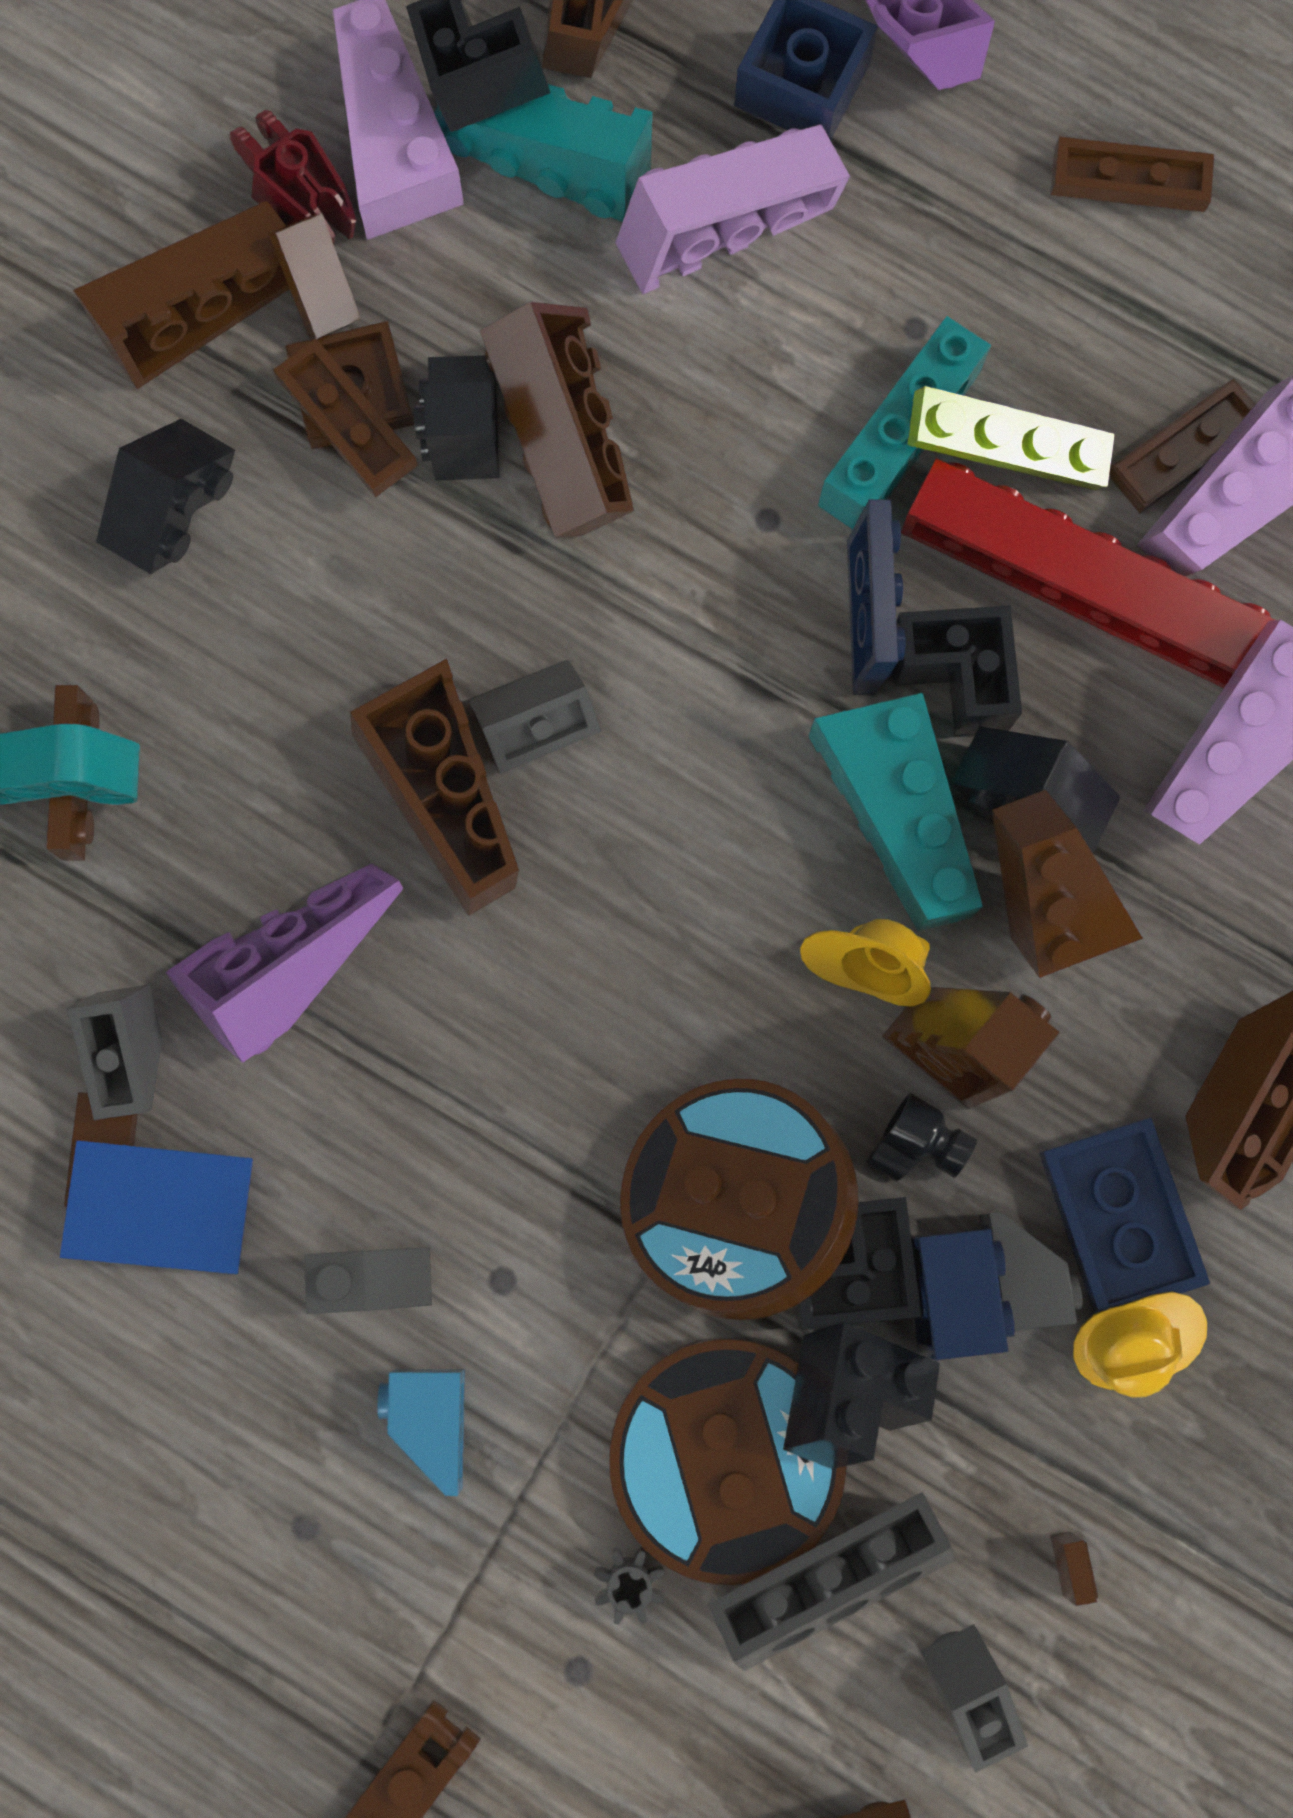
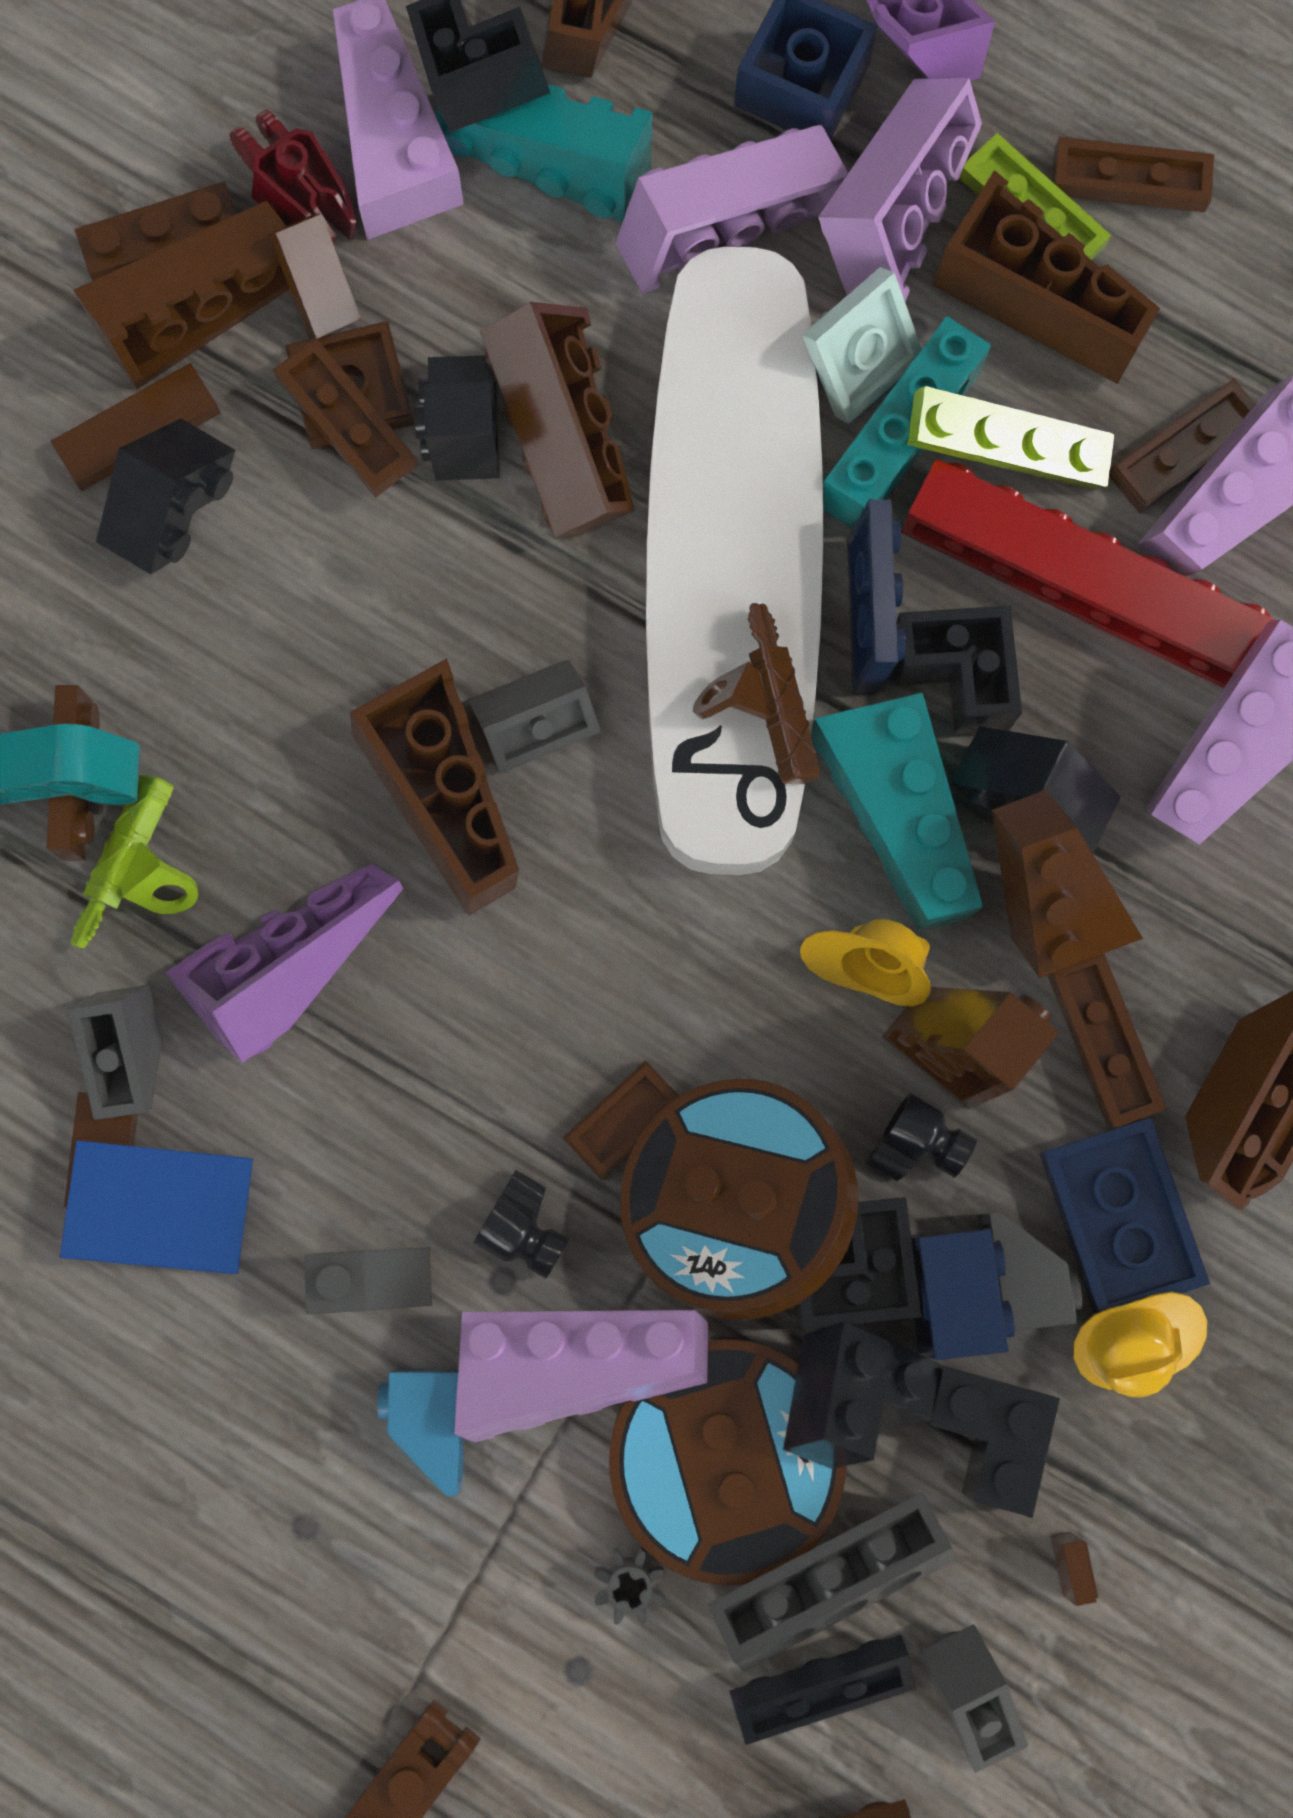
(93, 446): none -> reddish brown tile
(130, 867): none -> lime piece
(145, 230): none -> reddish brown plate
(513, 1228): none -> black piece
(566, 1363): none -> lavender wedge
(618, 1120): none -> reddish brown tile
(730, 528): none -> white piece
(769, 692): none -> reddish brown piece
(823, 1689): none -> black plate
(863, 344): none -> light aqua tile
(901, 182): none -> lavender wedge
(1009, 1434): none -> black brick
(1029, 182): none -> lime plate
(1043, 283): none -> reddish brown wedge
(1107, 1042): none -> reddish brown plate

